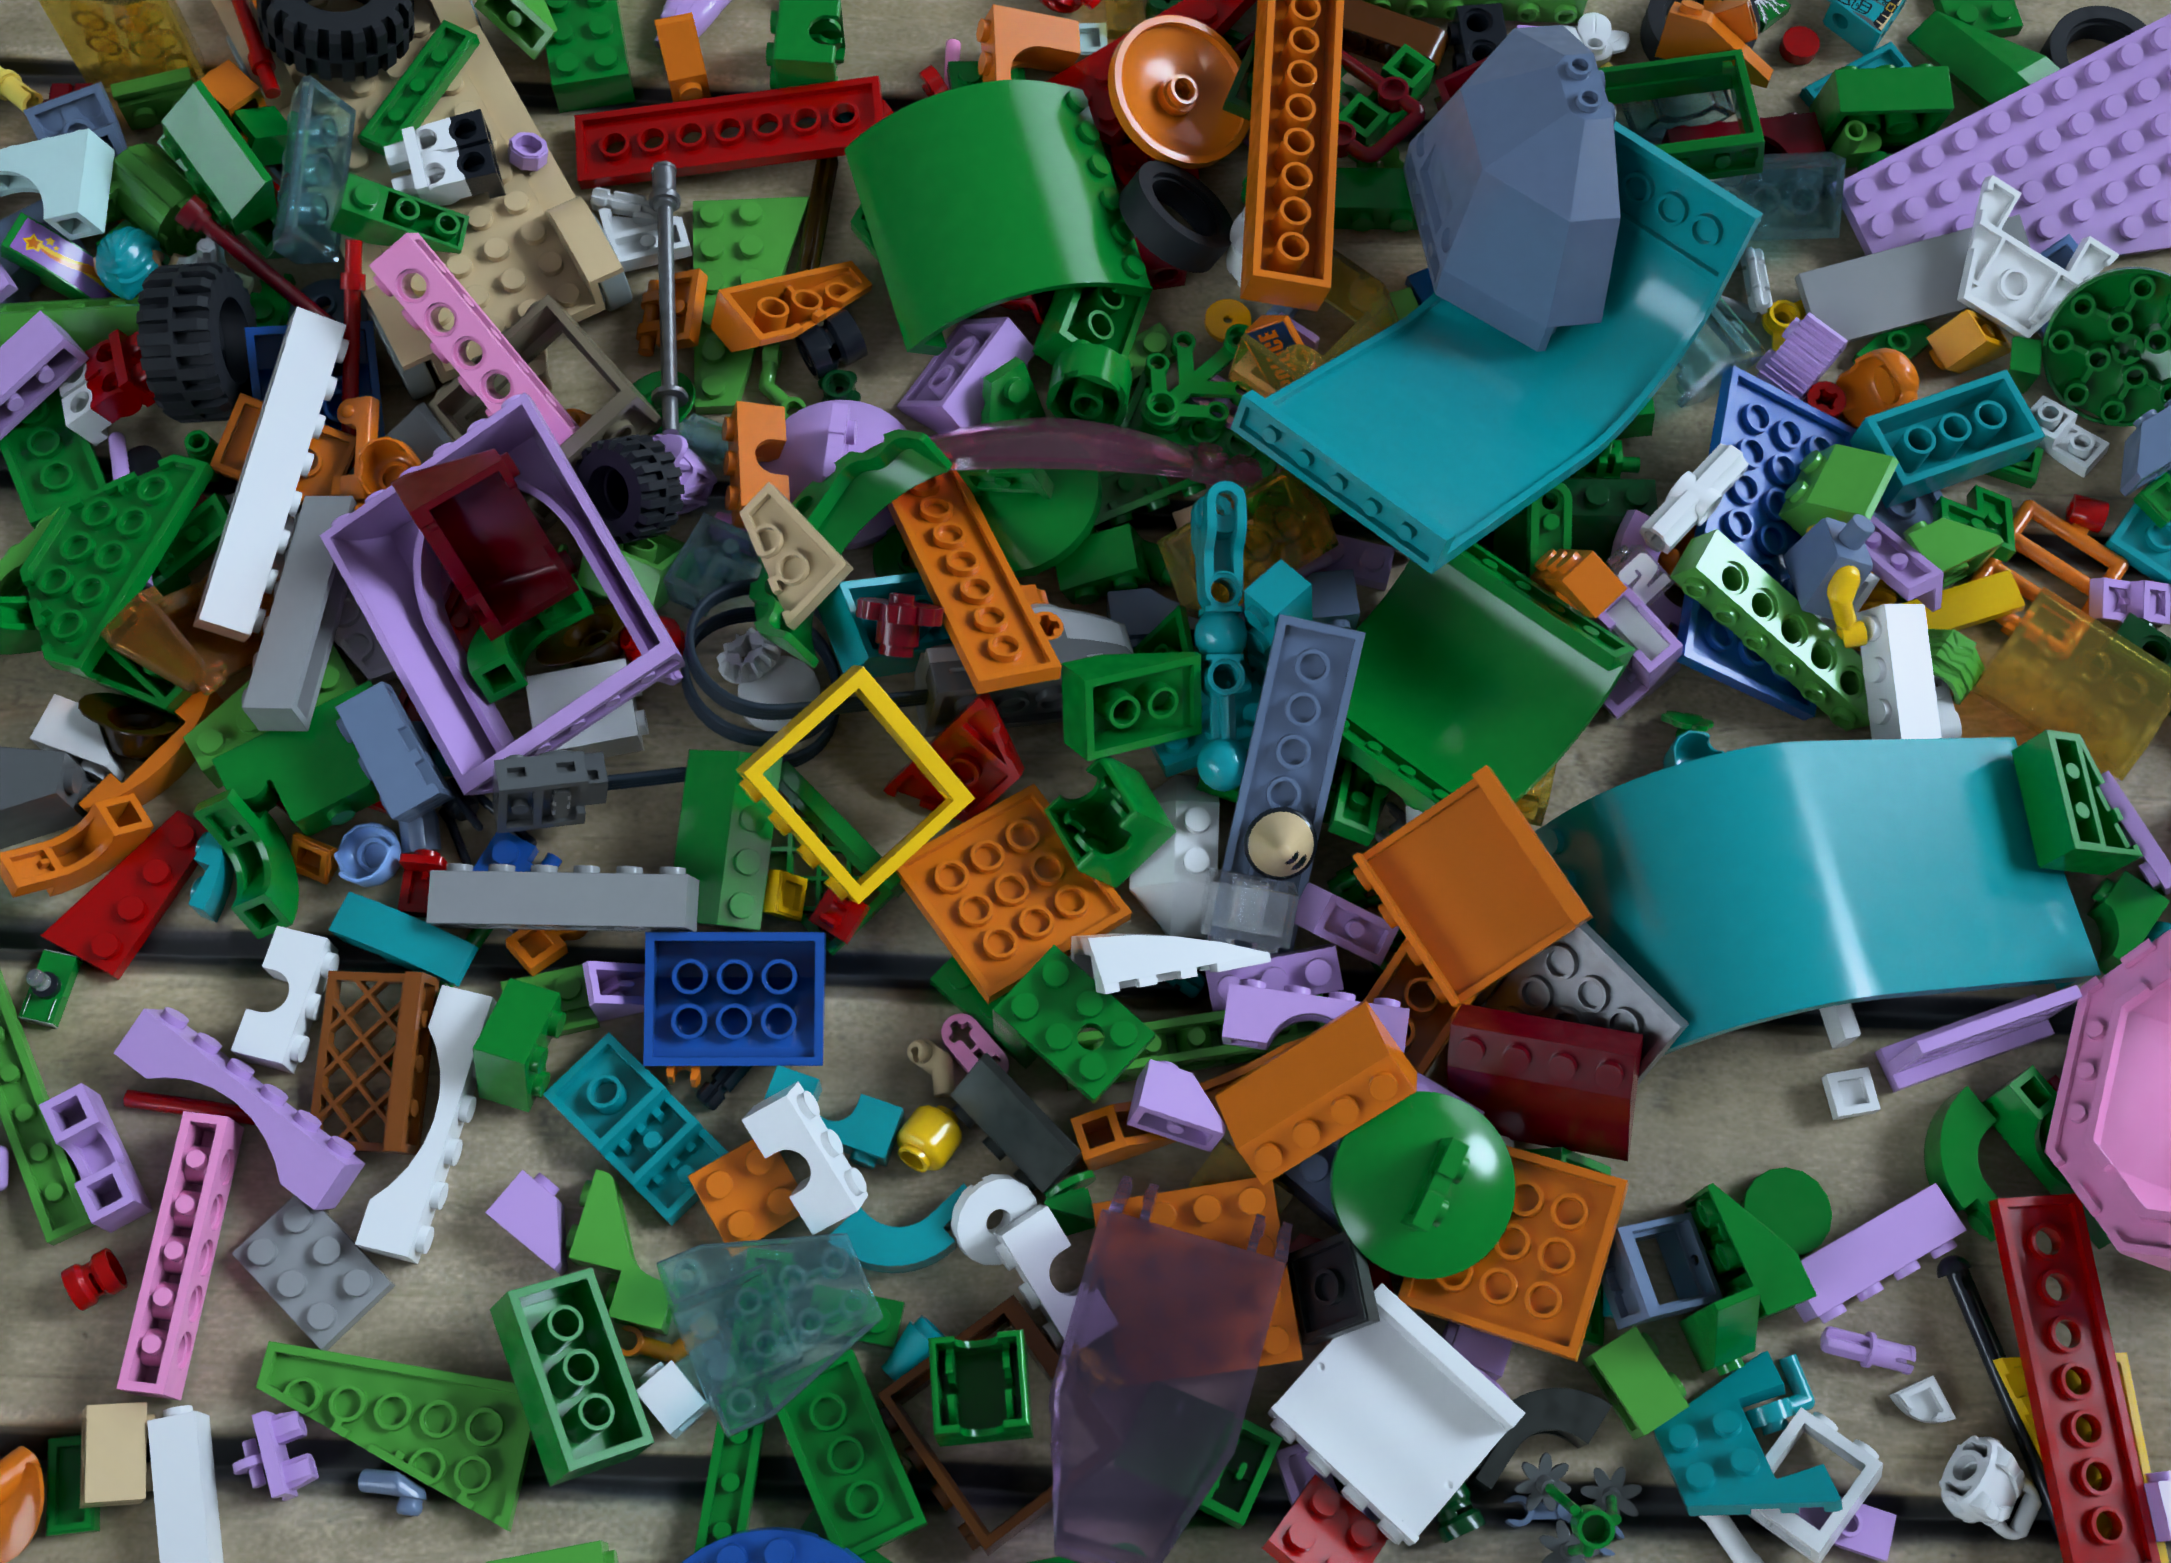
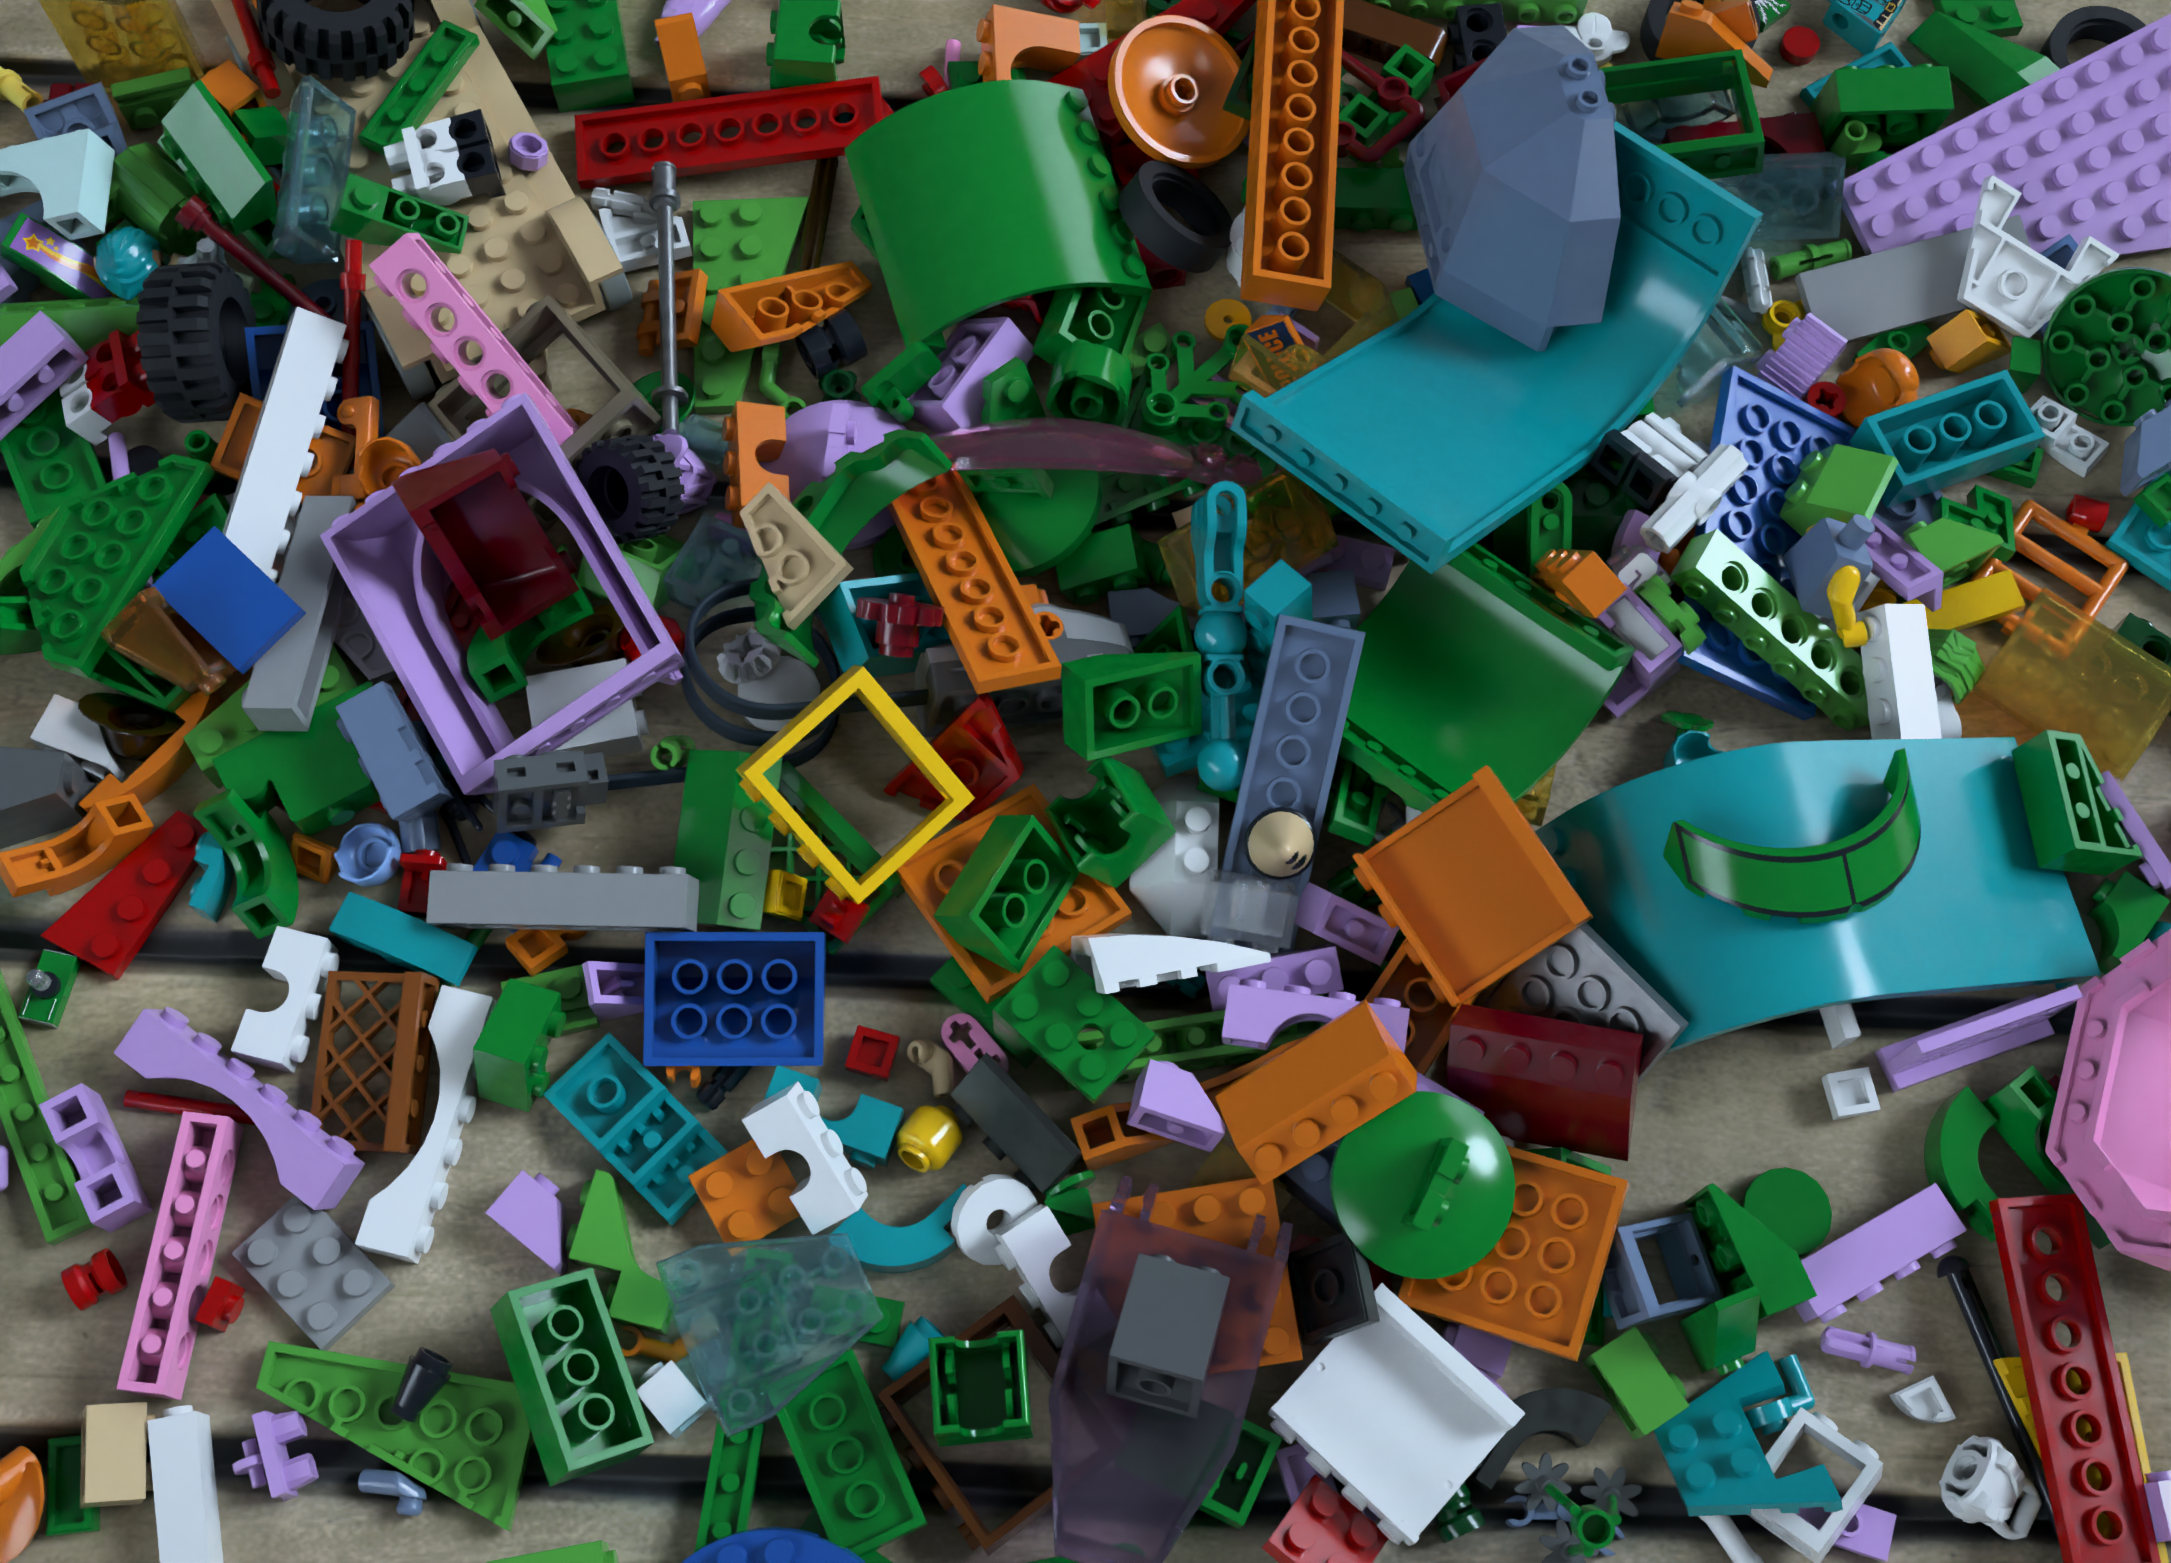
(221, 1304): none -> red plate
(228, 600): none -> blue tile
(421, 1381): none -> black cone
(671, 747): none -> bright green pin
(872, 1053): none -> red plate
(901, 379): none -> green piece
(1008, 891): none -> green slope
(1167, 1334): none -> dark grey slope
(1650, 455): none -> hips
(1677, 618): none -> bright green plate
(1788, 264): none -> bright green pin
(1809, 881): none -> green windscreen
(2114, 599): lavender slope -> none

